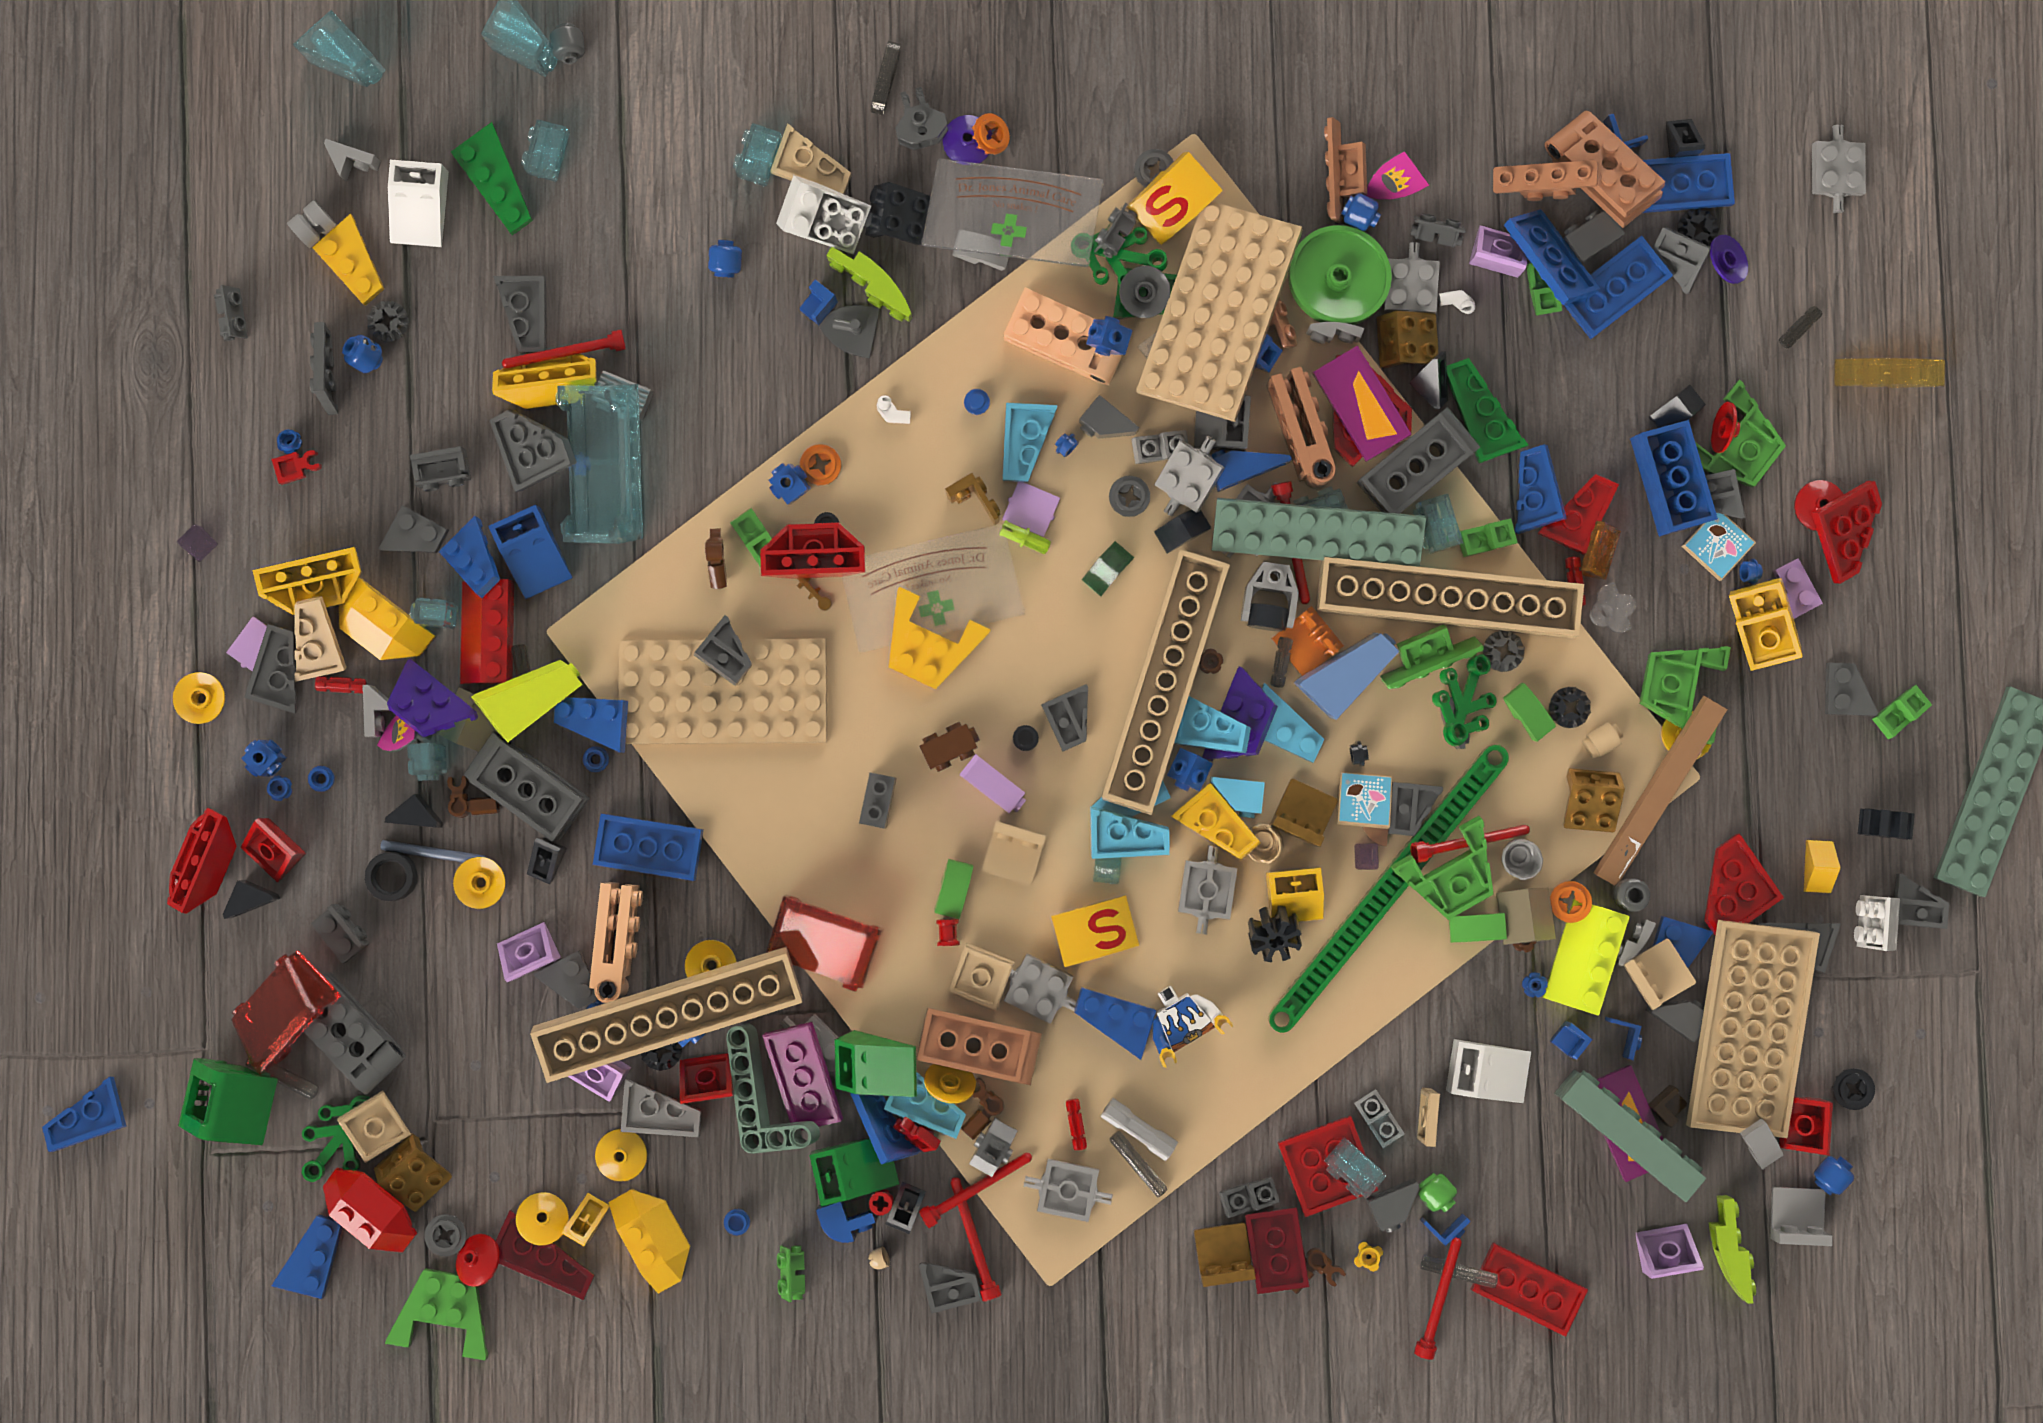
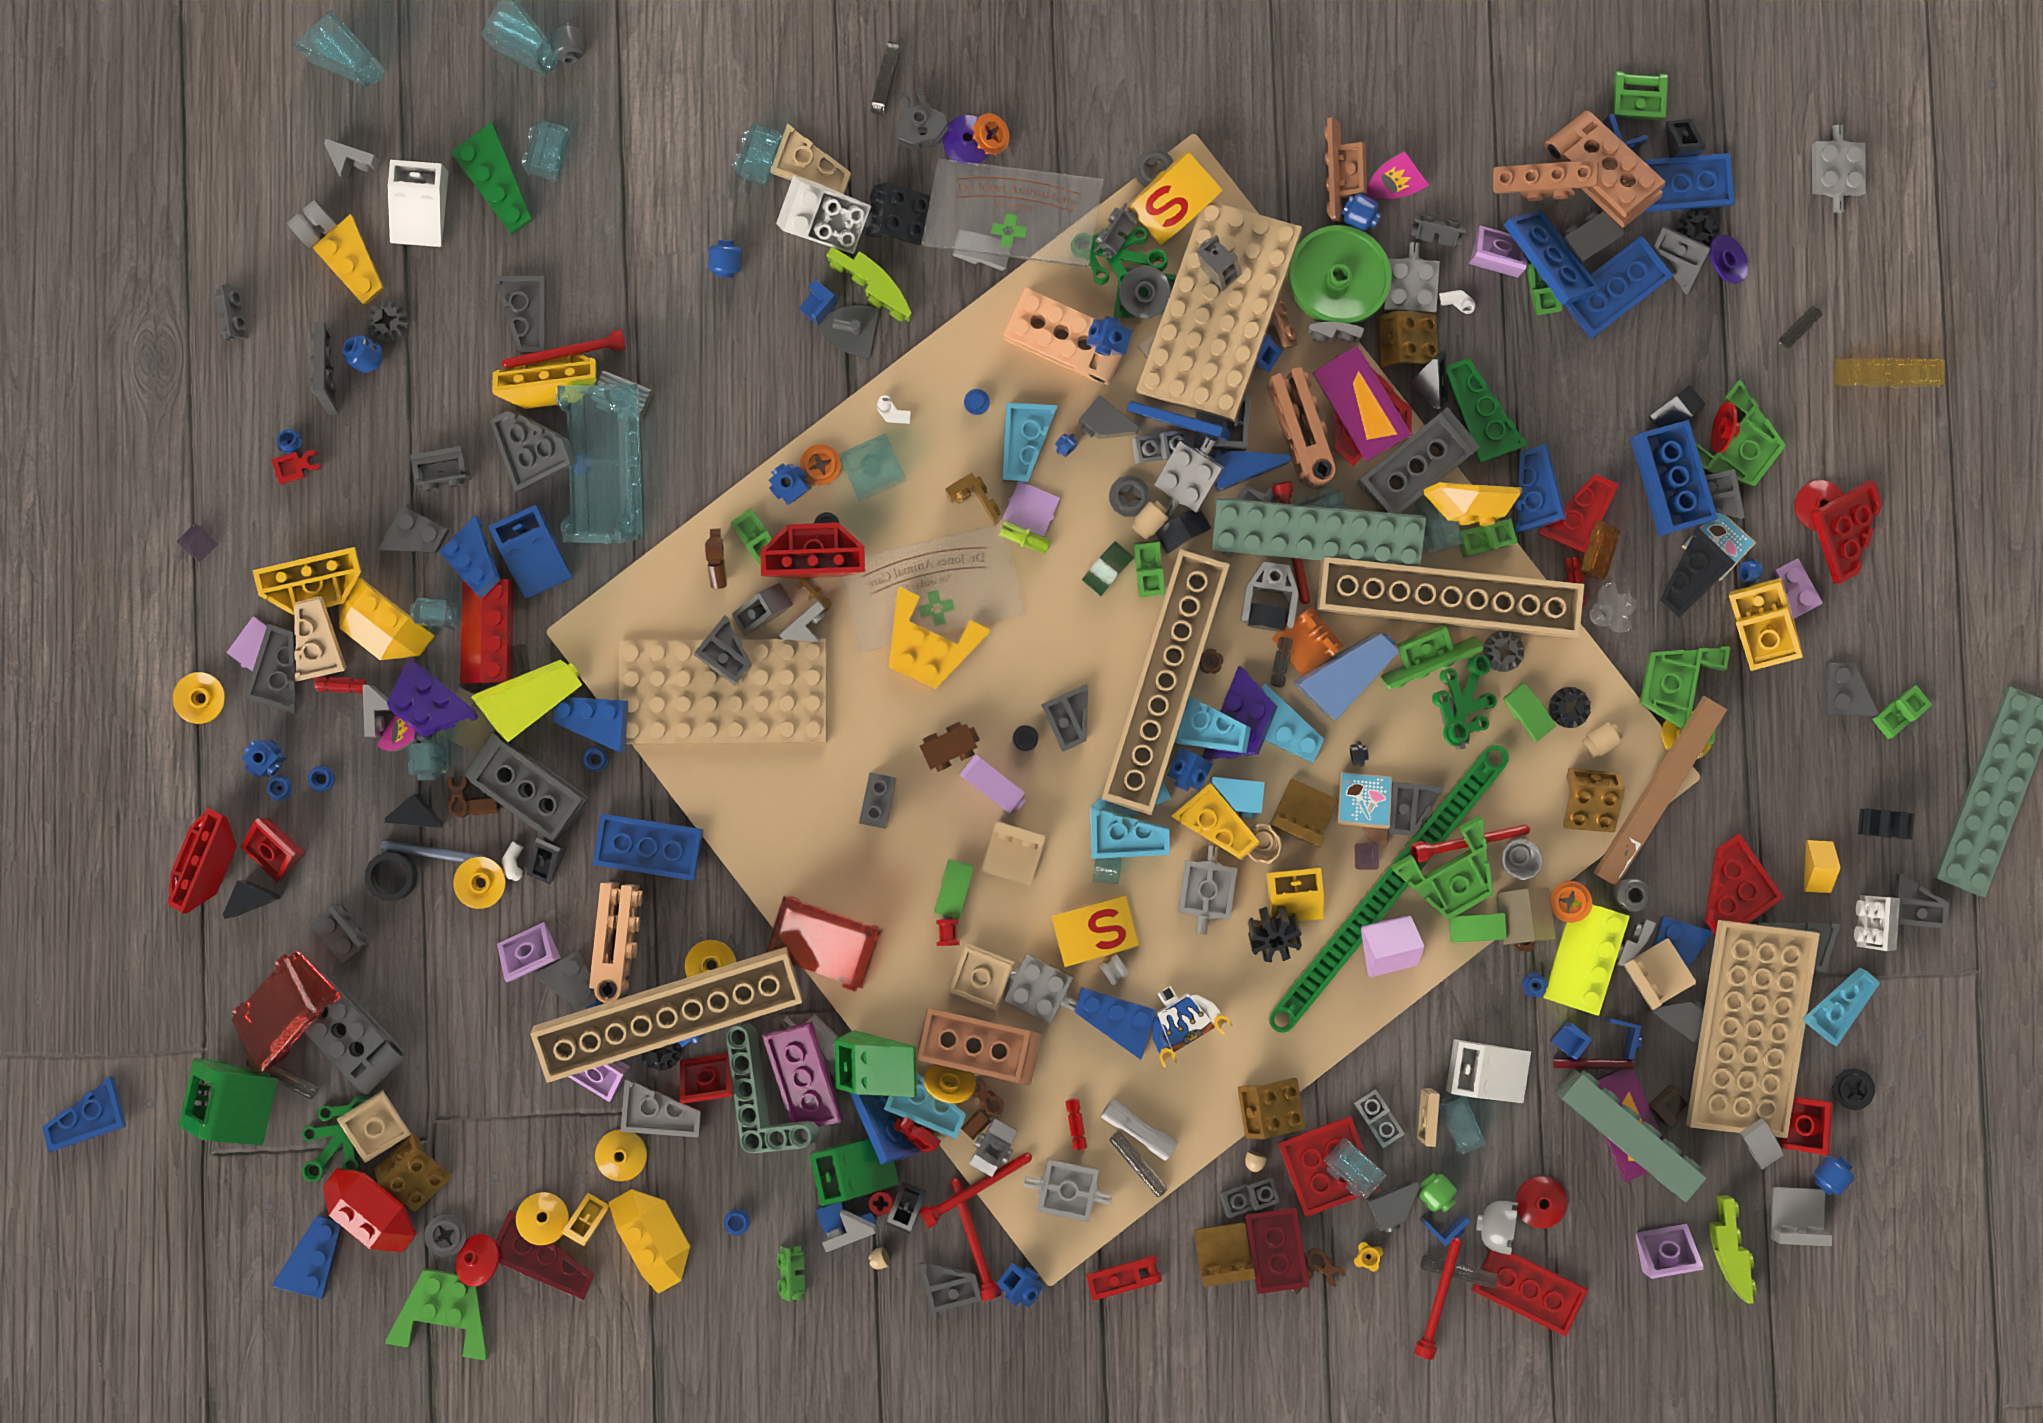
(509, 862): none -> white arm
(762, 608): none -> dark grey slope
(801, 629): none -> light grey slope
(855, 1230): none -> light grey slope
(872, 467): none -> clear light blue slope
(1020, 1285): none -> blue brick
(1114, 969): none -> light grey wheel
(1123, 1277): none -> red plate
(1149, 568): none -> bright green slope
(1150, 519): none -> tan brick
(1179, 420): none -> blue tile
(1218, 263): none -> dark grey hinge
(1255, 1161): none -> tan hinge
(1271, 1109): none -> pearl gold bracket
(1391, 945): none -> lavender slope
(1461, 1123): none -> clear light blue brick
(1472, 502): none -> yellow wedge
(1498, 1225): none -> light grey cylinder
(1530, 1195): none -> red dish
(1592, 1063): none -> dark red bar
(1638, 103): none -> bright green plate
(1696, 573): none -> black wing
(1842, 1006): none -> medium azure wing

